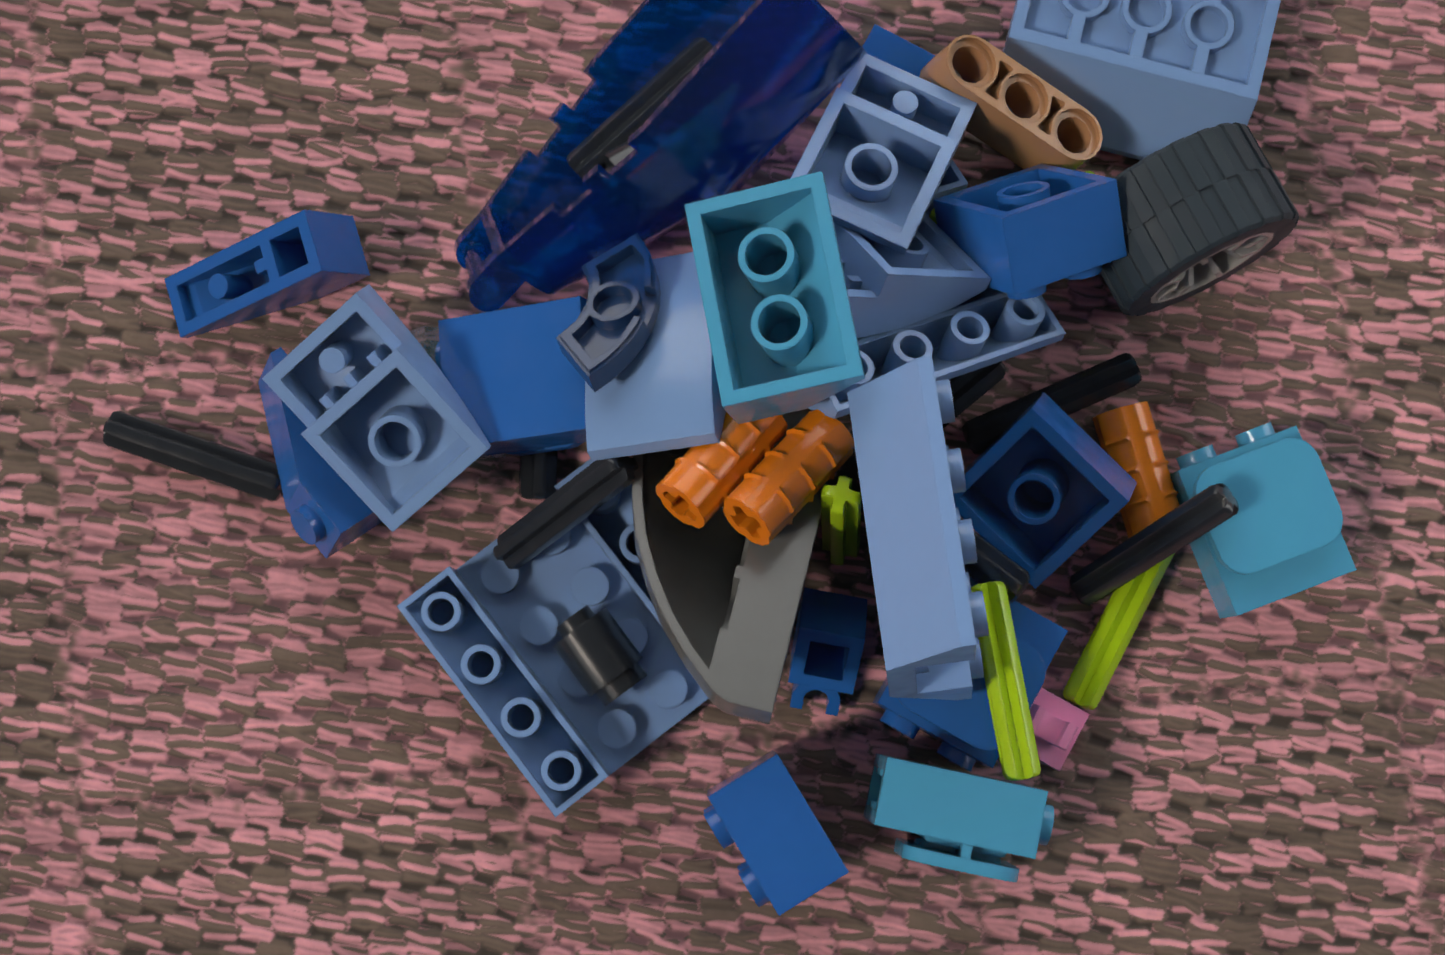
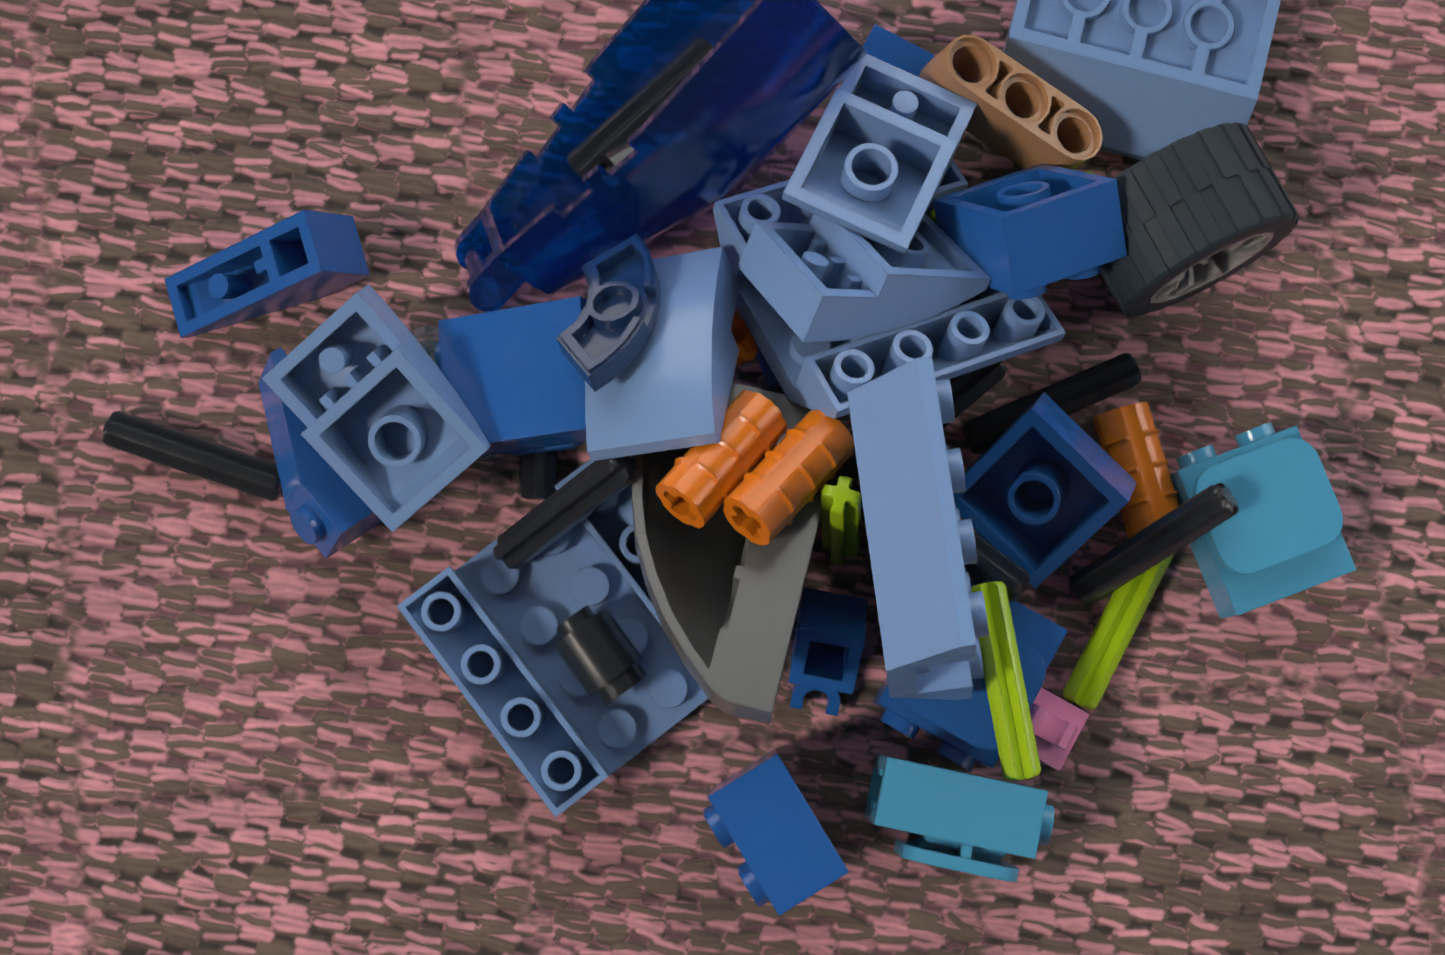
(774, 297): dark azure slope -> none

